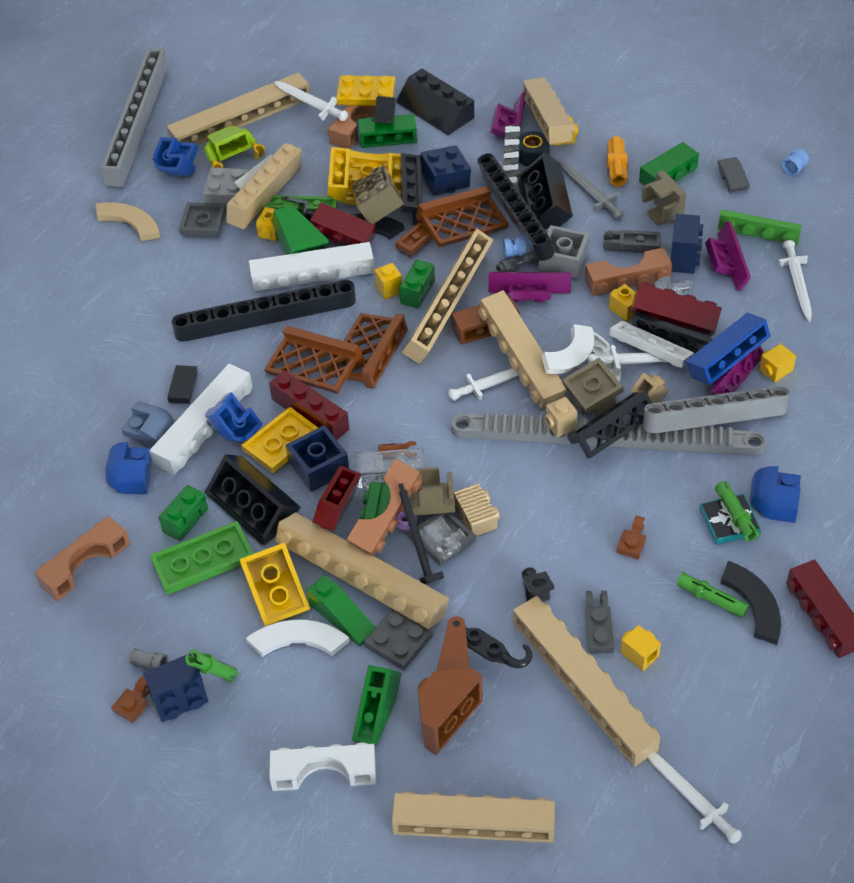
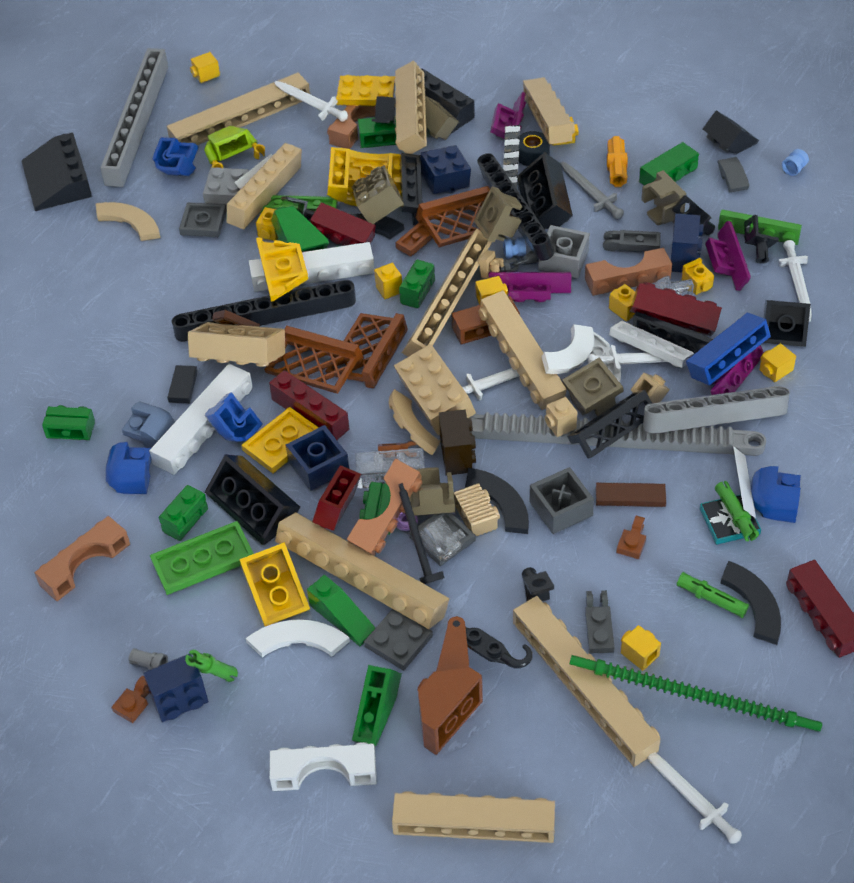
(56, 173): none -> black slope
(68, 423): none -> green brick
(205, 67): none -> yellow brick
(228, 317): none -> reddish brown tile
(236, 343): none -> tan brick
(282, 266): none -> yellow wing
(406, 419): none -> tan tile
(410, 108): none -> tan brick
(432, 385): none -> tan brick
(438, 119): none -> dark tan brick
(457, 441): none -> dark brown brick
(488, 287): none -> yellow brick
(489, 263): none -> tan tile
(494, 216): none -> dark tan panel
(505, 496): none -> black tile
(561, 500): none -> dark grey brick
(630, 494): none -> reddish brown tile
(694, 209): none -> black bracket
(700, 275): none -> yellow brick
(728, 133): none -> black slope
(744, 482): none -> white sticker
(759, 240): none -> black bracket
(787, 322): none -> black slope
(789, 718): none -> green hose

